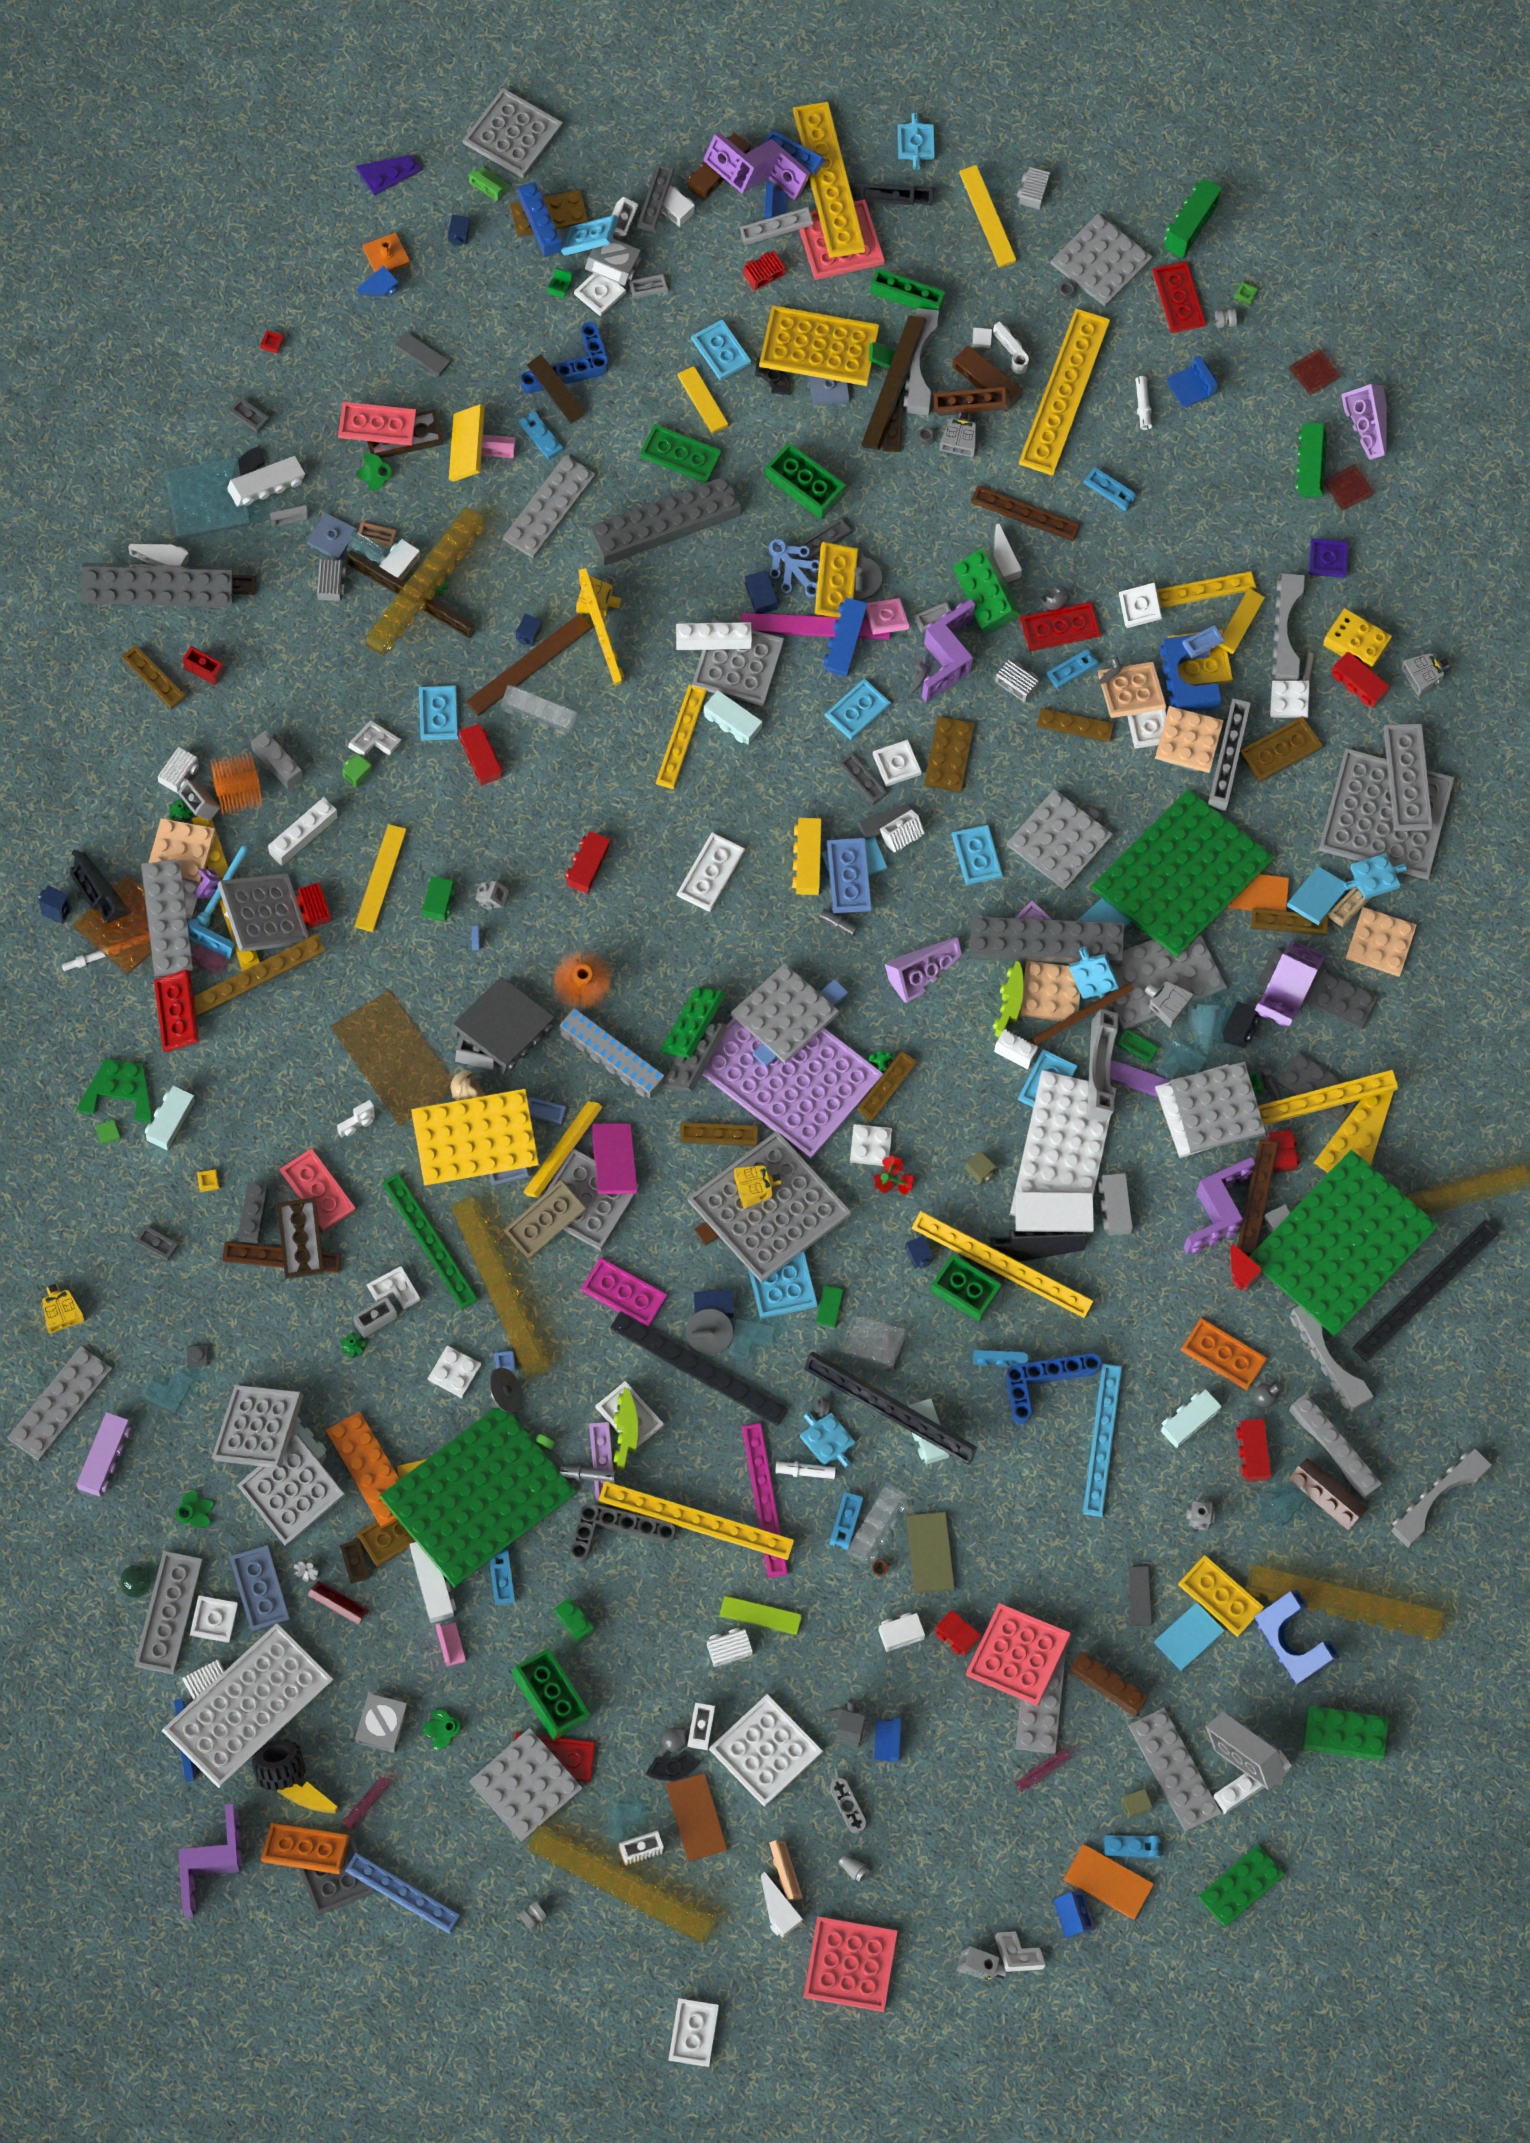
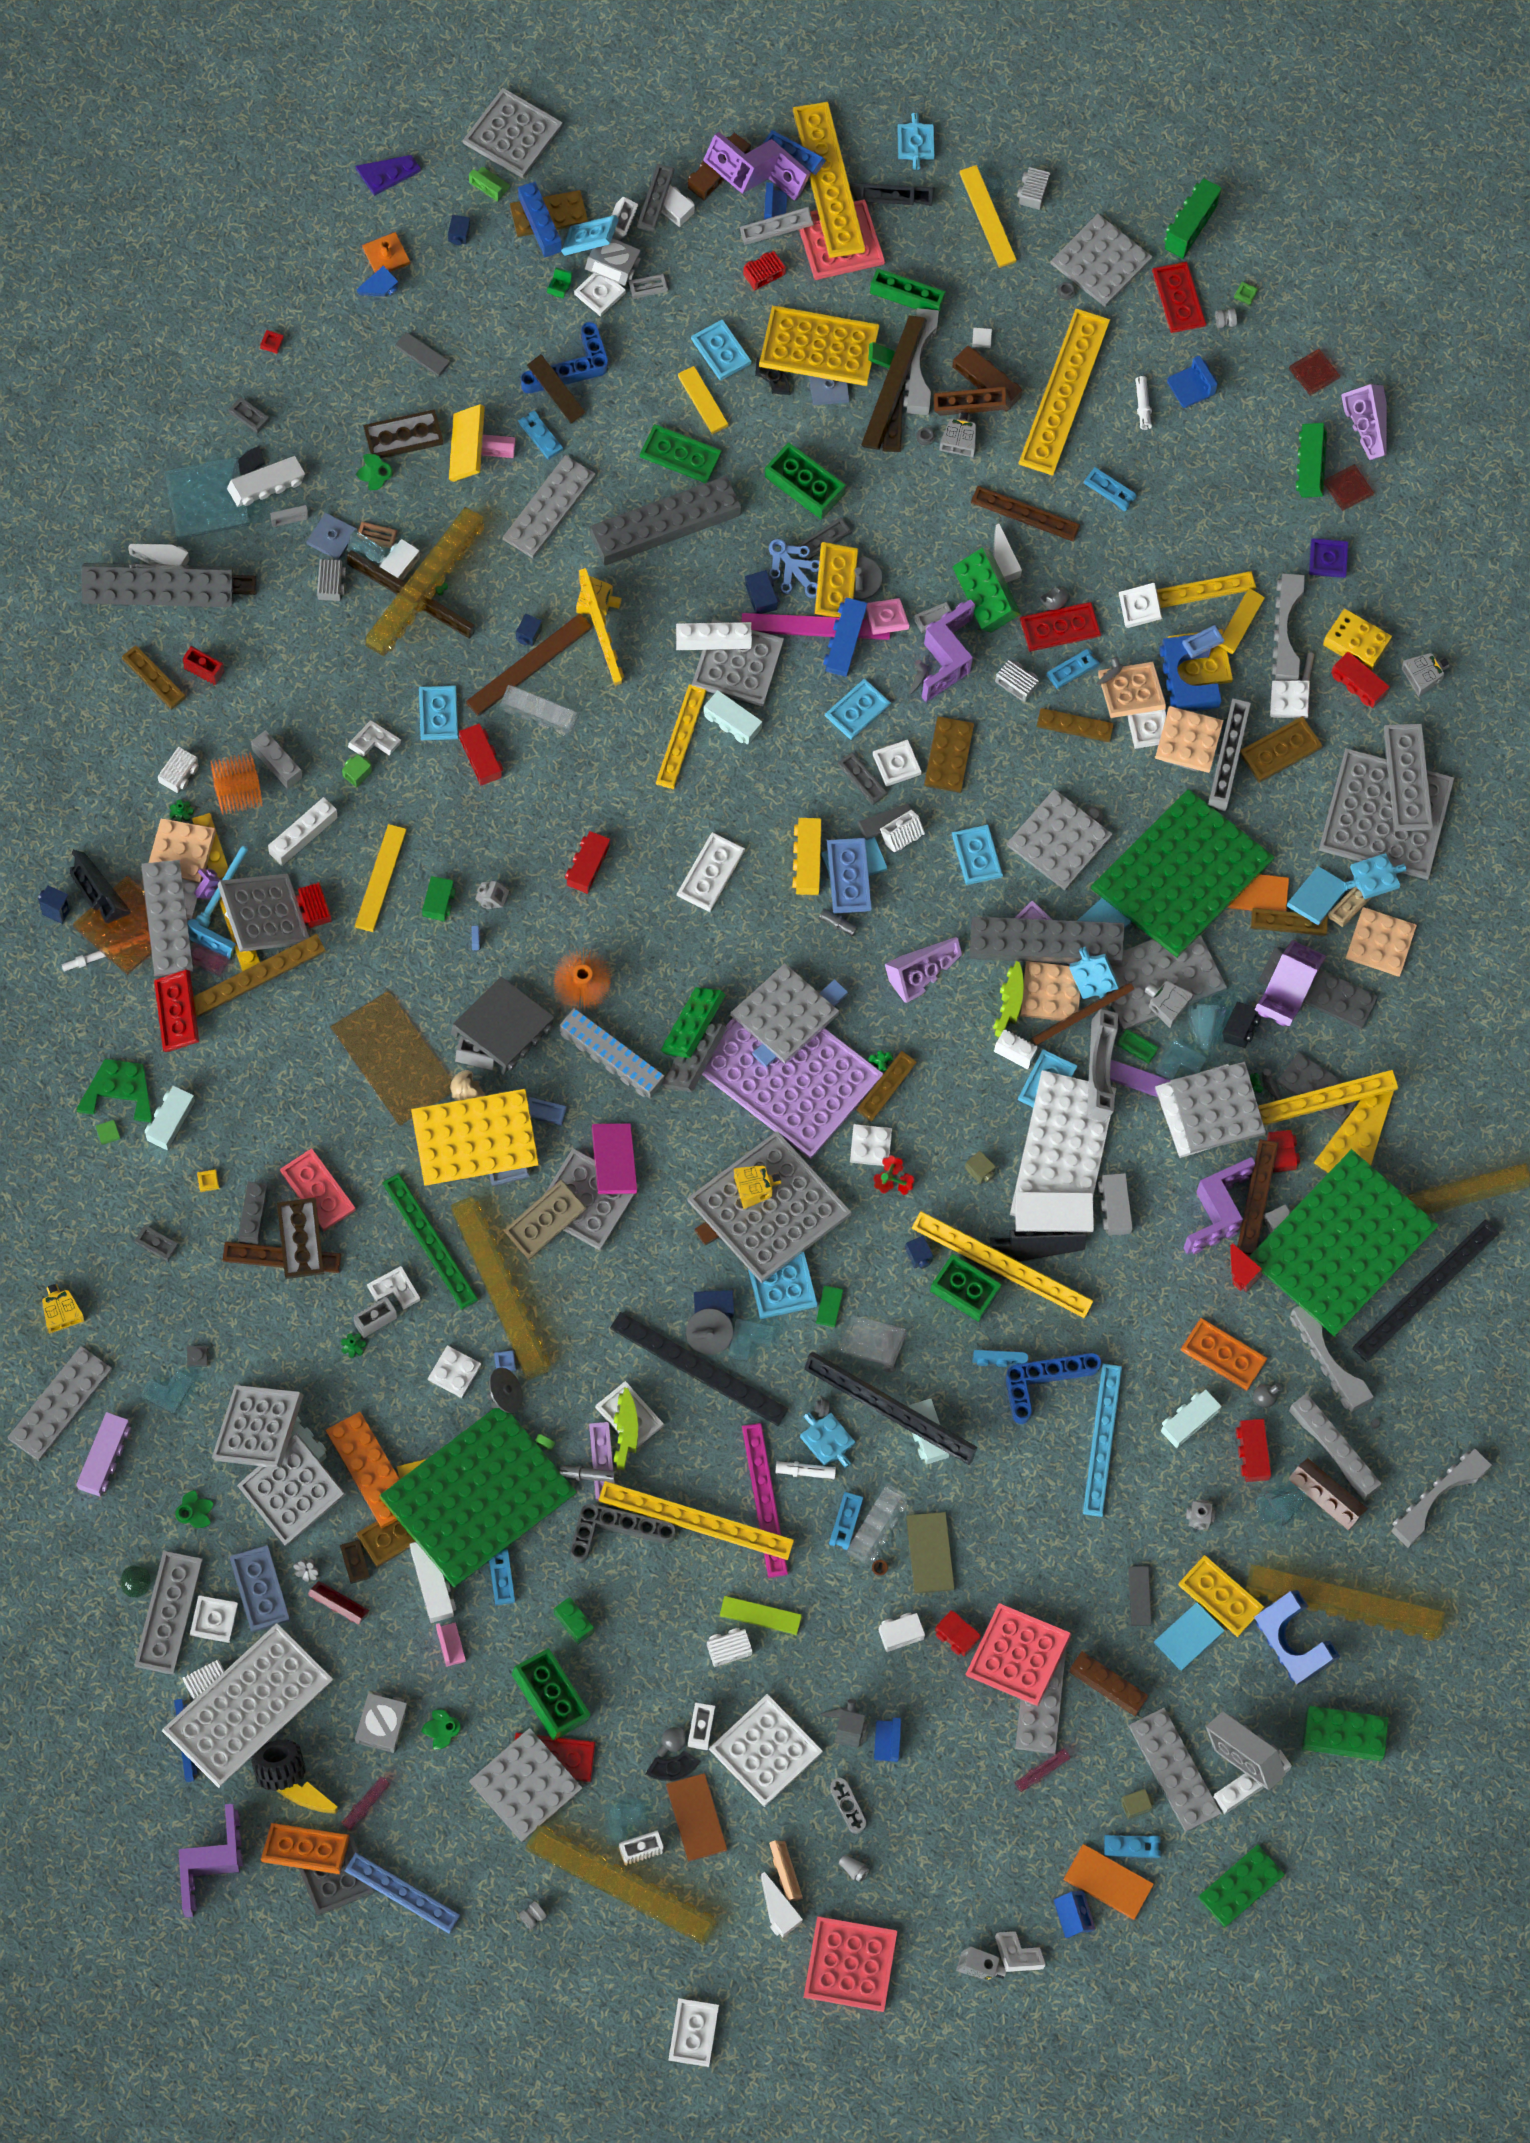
(198, 800): light grey brick -> none
(362, 1116): white plate -> none
(377, 423): coral plate -> none
(562, 1149): yellow tile -> none
(624, 1292): dark pink tile -> none
(718, 1134): pearl gold plate -> none
(1013, 346): white plate -> none

